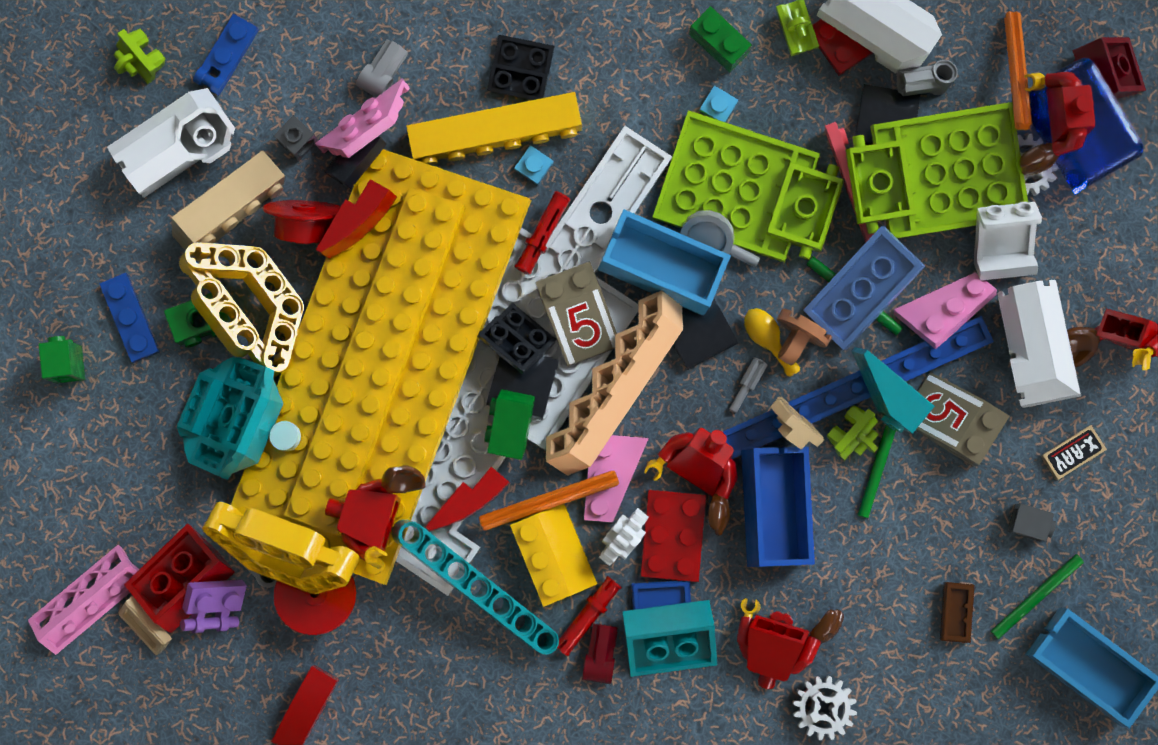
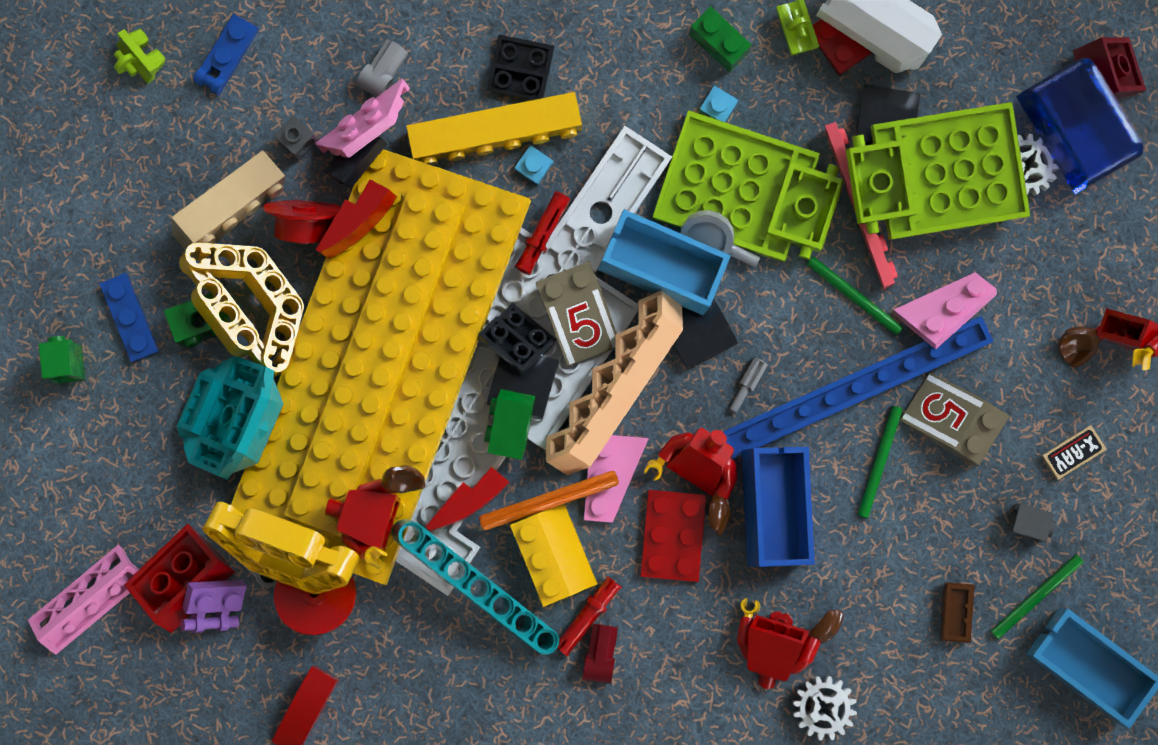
(150, 633): tan tile -> none
(173, 141): white brick -> none
(285, 436): light aqua tile -> none
(623, 537): white gear -> none
(660, 594): blue tile -> none
(670, 638): teal slope -> none
(766, 333): yellow piece -> none
(795, 426): tan plate -> none
(801, 332): nougat tile -> none
(858, 437): lime hips -> none
(864, 287): medium blue plate -> none
(893, 397): teal slope -> none
(926, 79): light grey piece -> none
(1006, 240): white panel -> none
(1017, 71): orange axle -> none
(1038, 343): white brick -> none
(1069, 115): red torso -> none

